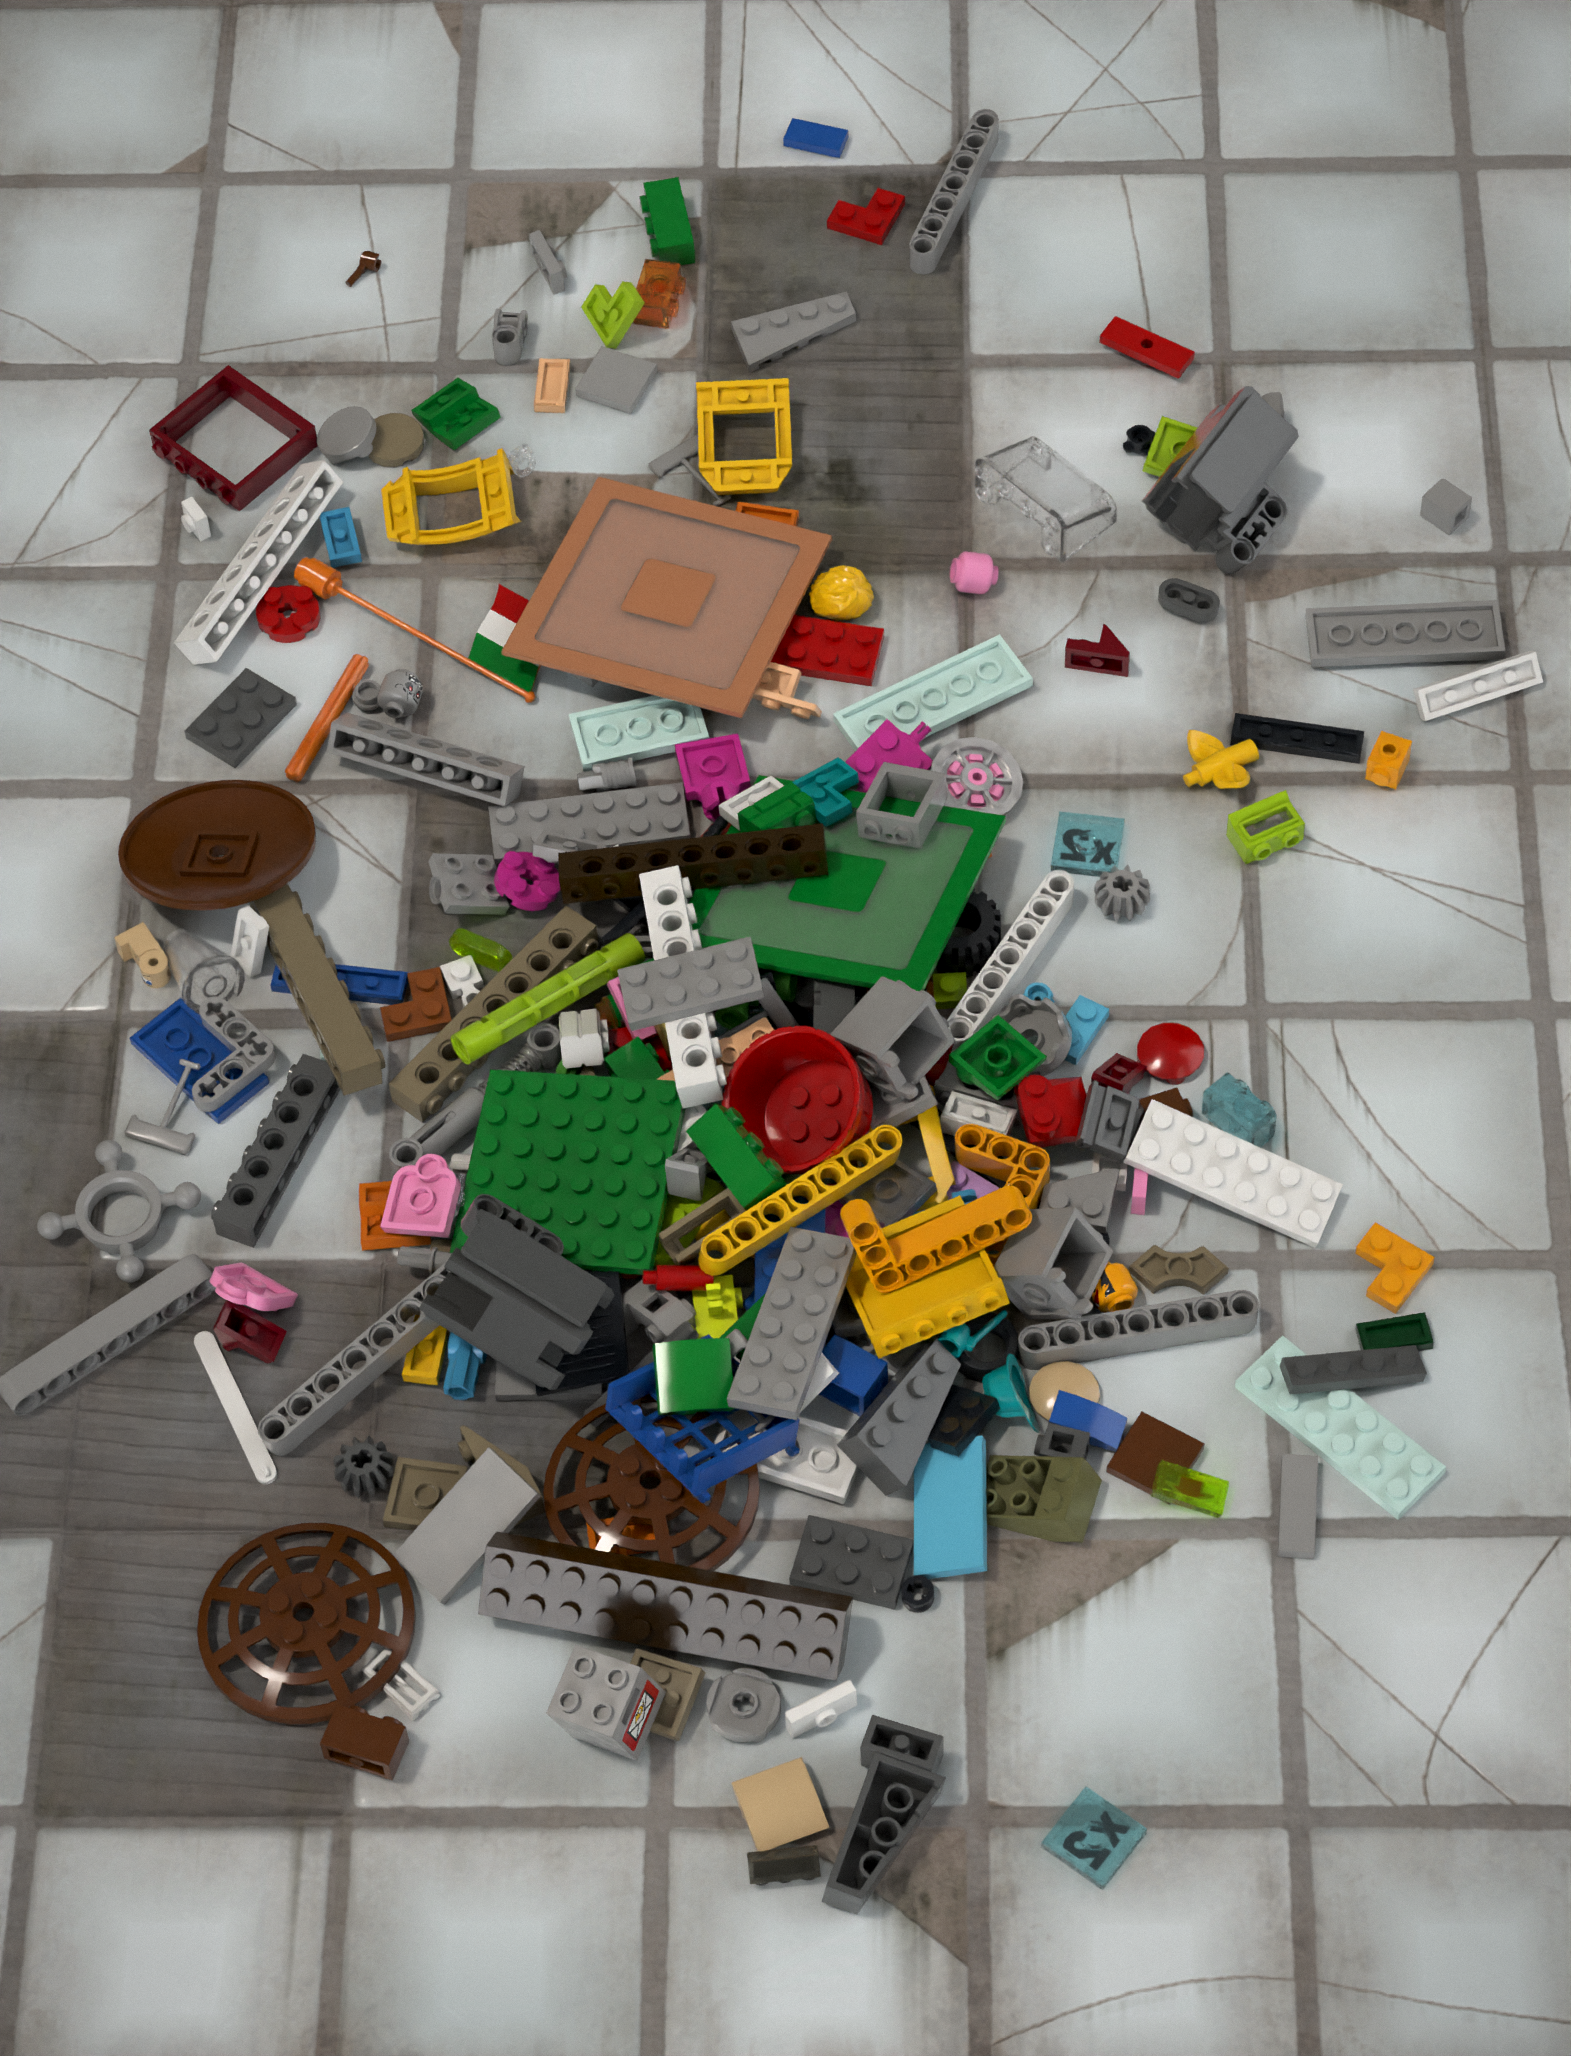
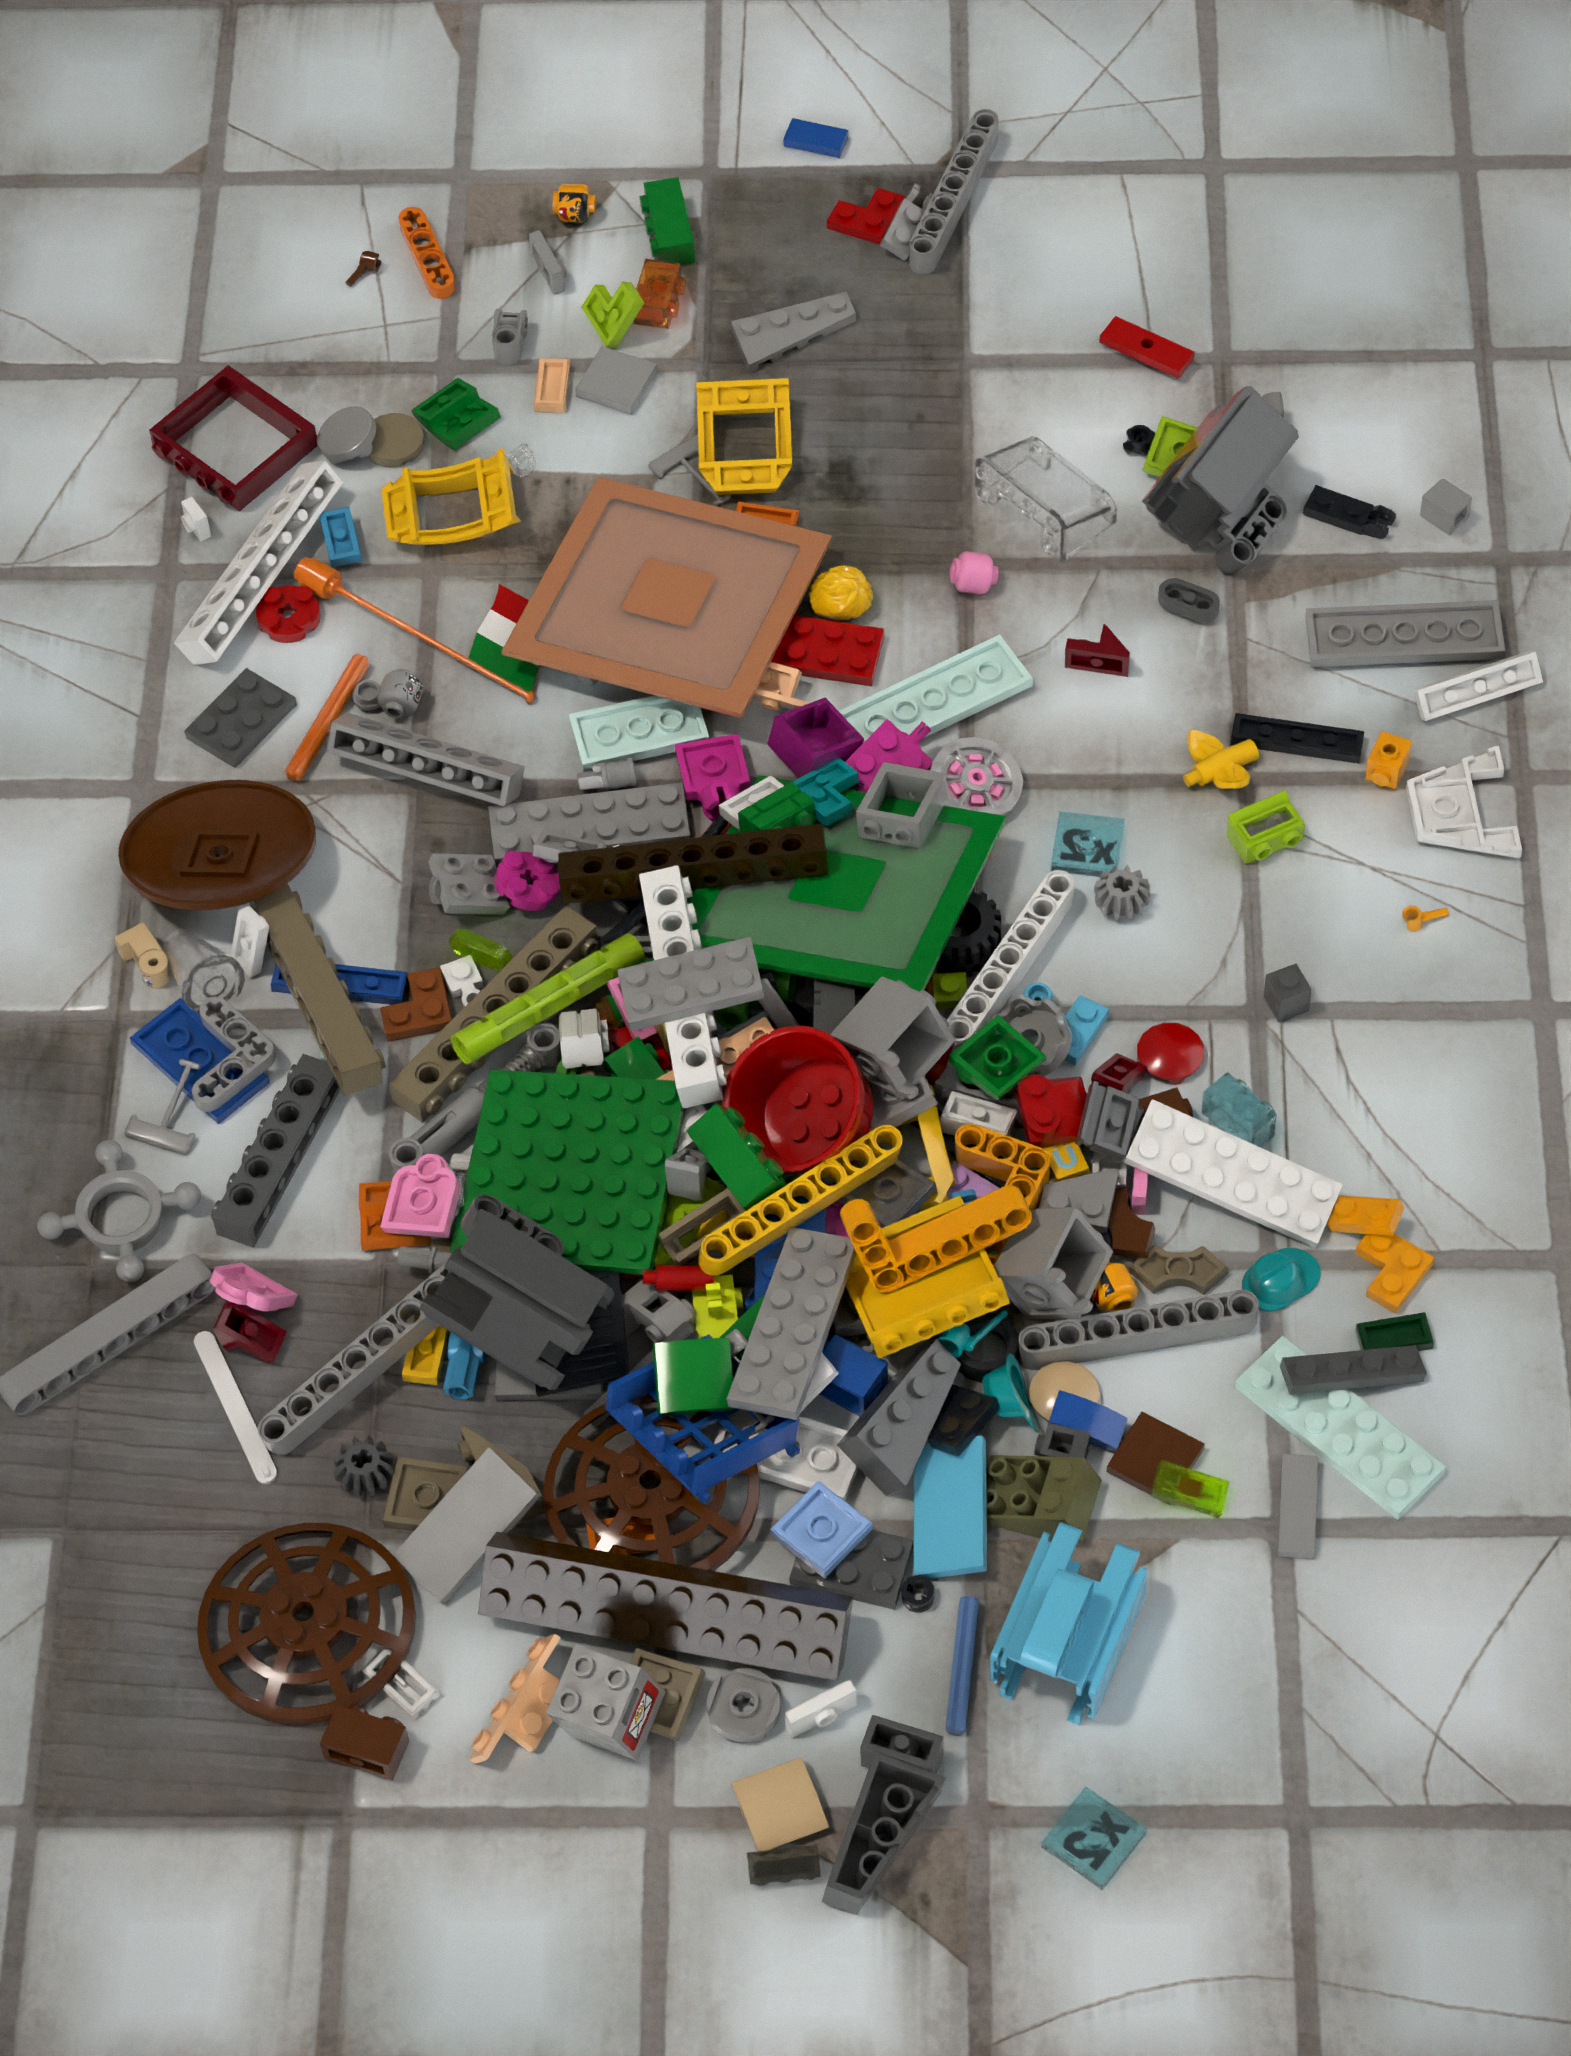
(427, 252): none -> orange beam
(525, 1707): none -> light nougat bracket
(573, 203): none -> light orange head
(812, 737): none -> magenta container
(821, 1529): none -> light blue tile
(904, 224): none -> light grey hinge
(962, 1665): none -> medium blue axle
(1066, 1162): none -> yellow brick
(1070, 1622): none -> medium azure piece
(1129, 1233): none -> reddish brown tile
(1282, 1278): none -> teal piece
(1287, 992): none -> dark grey brick
(1348, 513): none -> black hinge
(1365, 1215): none -> light orange plate
(1415, 912): none -> light orange hand
(1447, 809): none -> white wing

